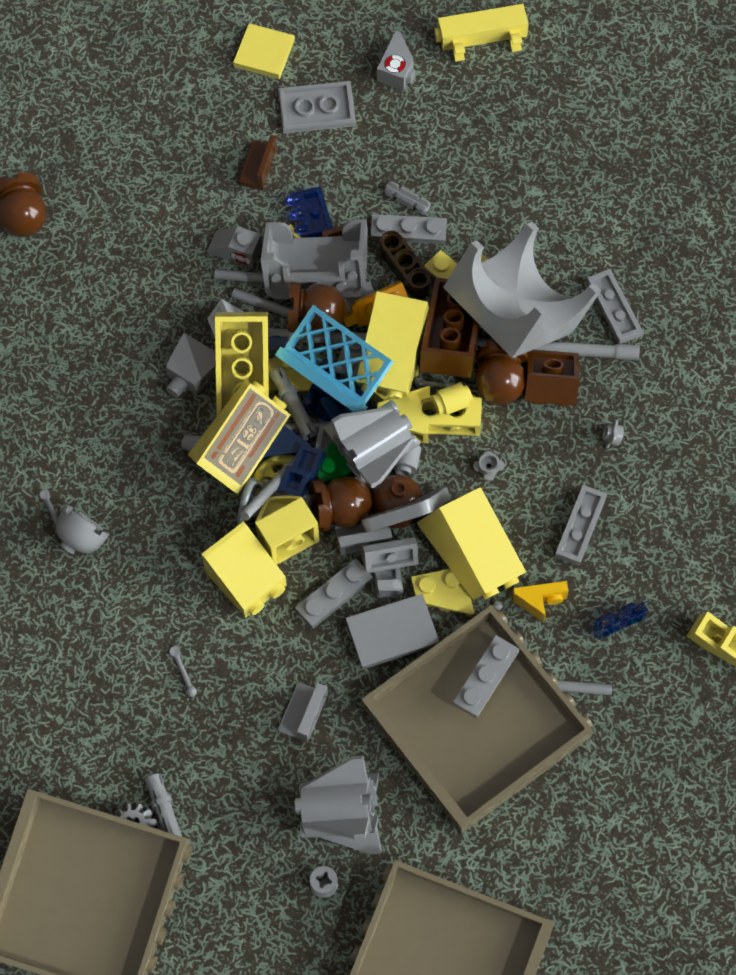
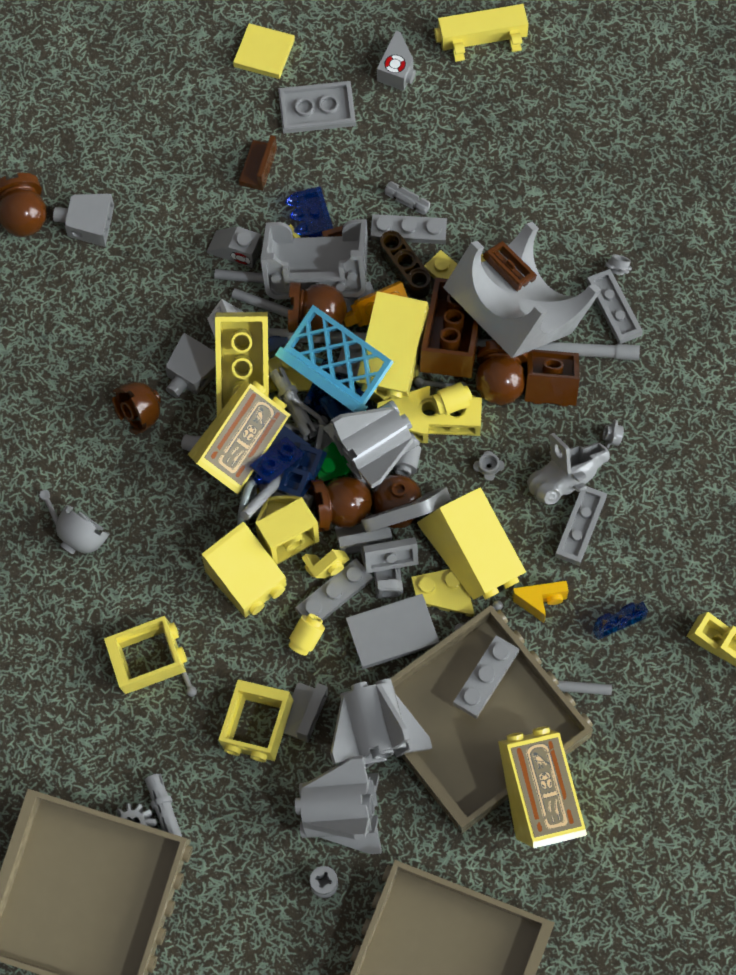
(87, 217): none -> light grey torso
(134, 401): none -> reddish brown cylinder
(139, 633): none -> light yellow window
(260, 694): none -> light yellow window
(275, 461): none -> clear blue hinge
(306, 634): none -> light yellow brick
(322, 420): none -> light grey hinge
(328, 566): none -> light yellow bracket
(375, 725): none -> light grey brick
(507, 269): none -> reddish brown tile
(540, 788): none -> slope
(567, 470): none -> light grey piece
(619, 264): none -> light grey plate

